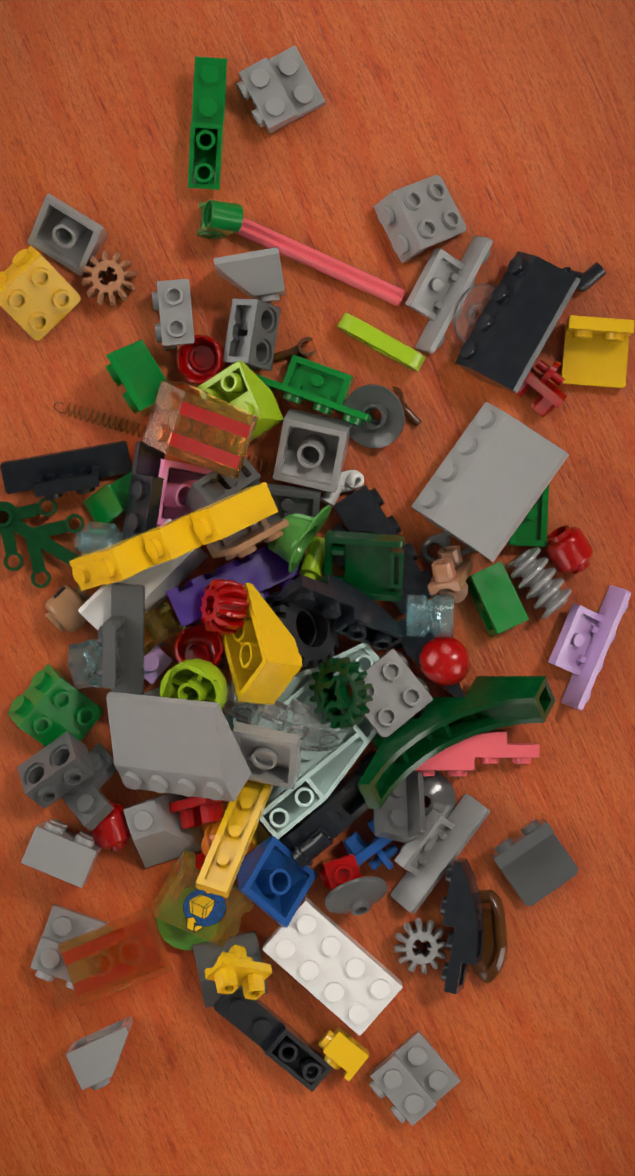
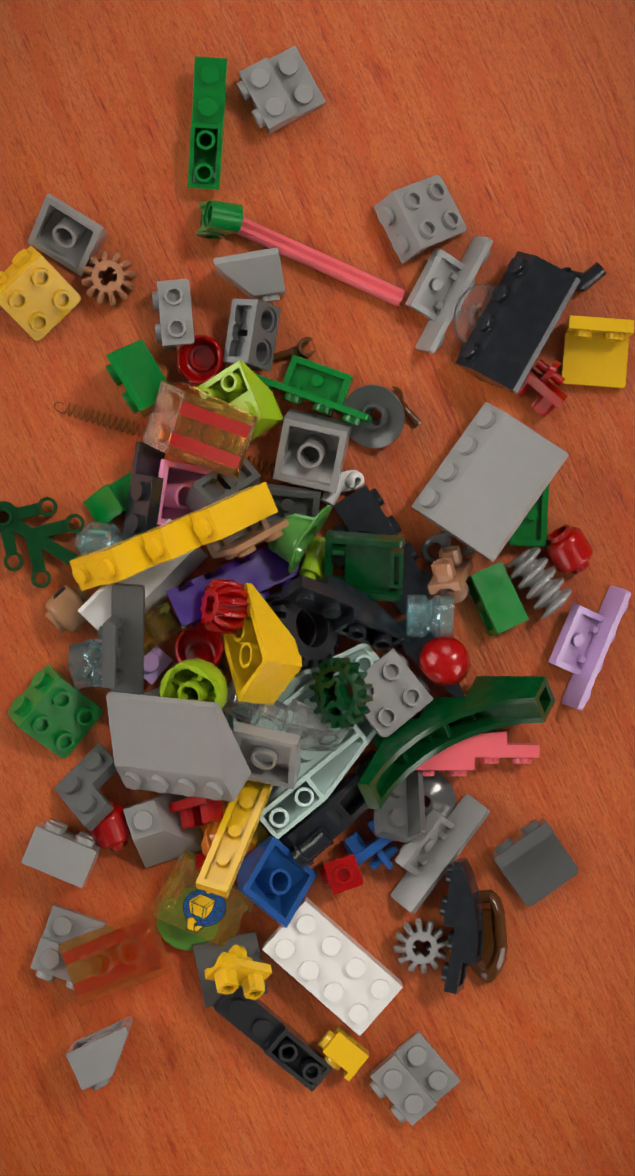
(55, 770): dark grey brick -> none
(66, 470): black bracket -> none
(356, 895): dark grey dish -> none
(381, 342): lime beam -> none

